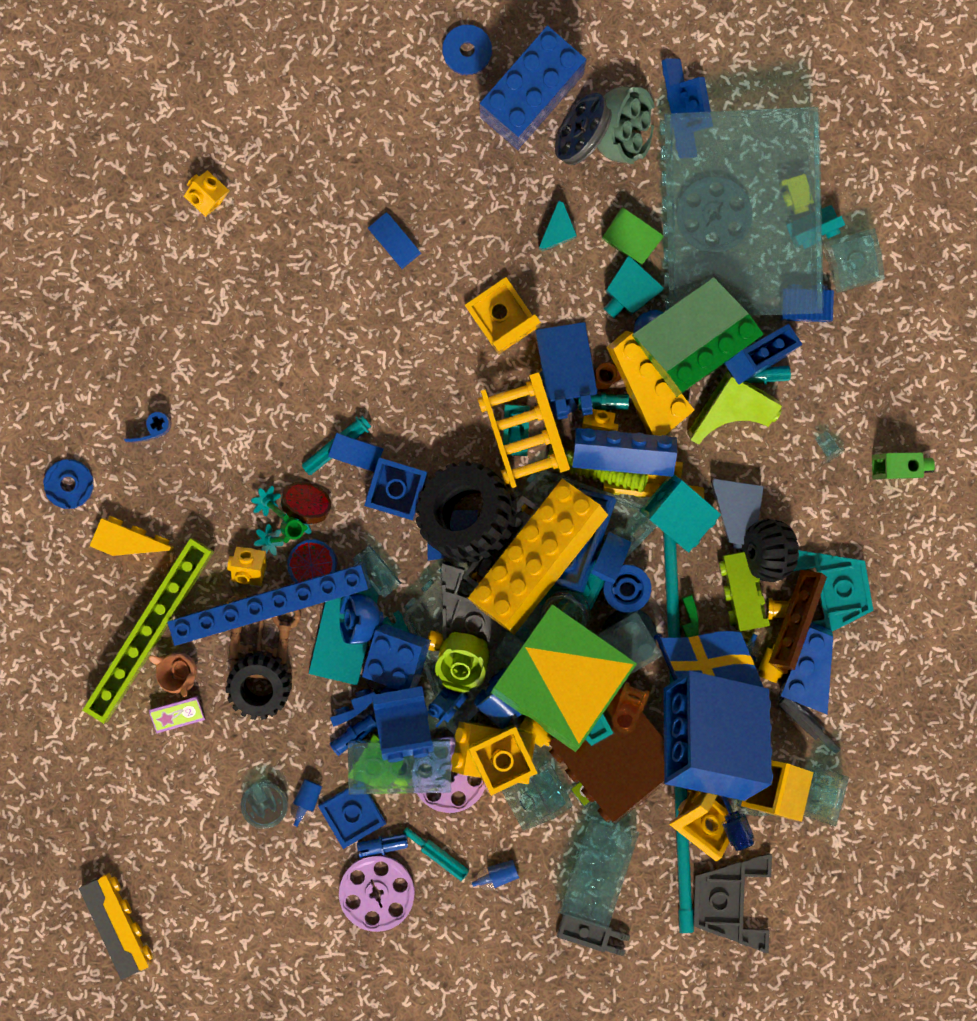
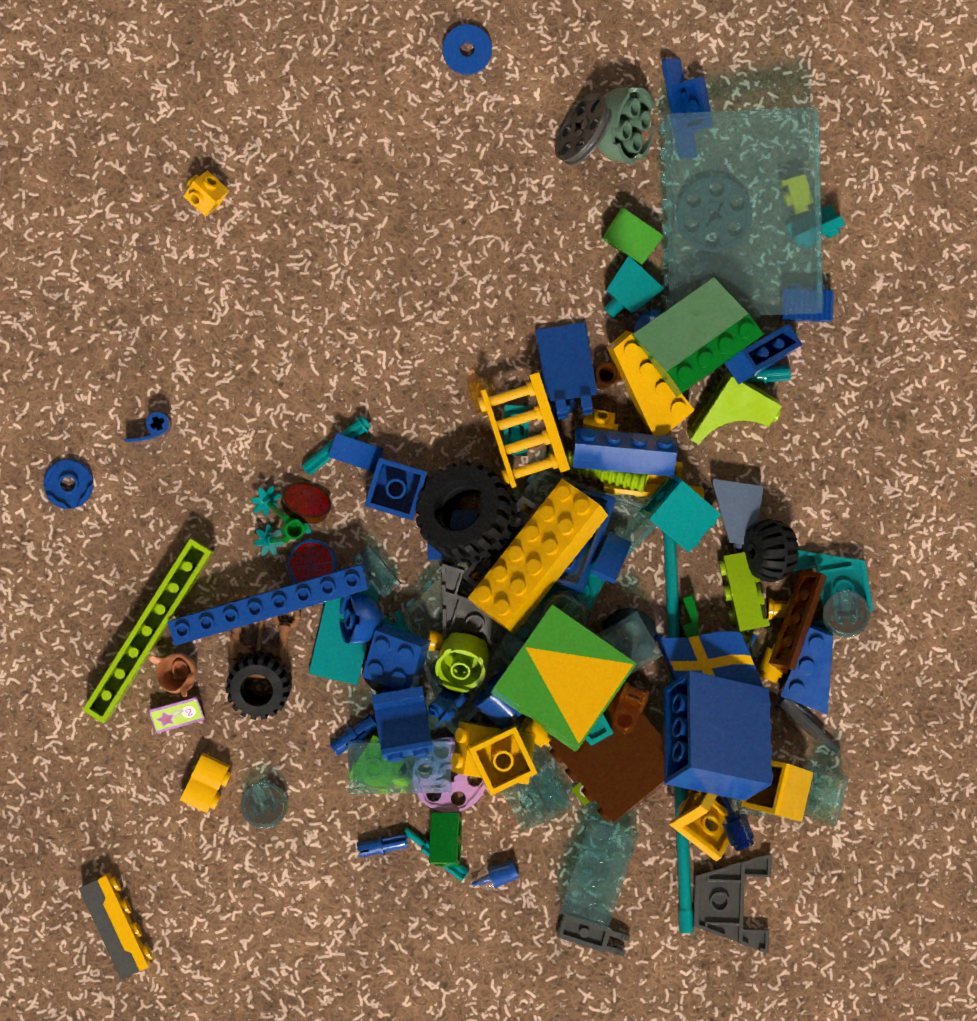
(120, 540): yellow slope -> none
(205, 783): none -> yellow brick
(247, 566): yellow brick -> none
(305, 801): blue piece -> none
(351, 816): blue tile -> none
(360, 703): blue slope -> none
(382, 882): lavender wedge -> none
(394, 240): blue slope -> none
(445, 839): none -> green hinge
(474, 393): none -> clear yellow brick
(510, 329): yellow bracket -> none
(532, 87): blue brick -> none
(559, 229): teal slope -> none
(608, 401): teal pin -> none
(630, 589): blue piece -> none
(829, 446): clear light blue piece -> none
(846, 614): none -> clear light blue head
(854, 260): clear light blue slope -> none
(901, 466): bright green torso -> none

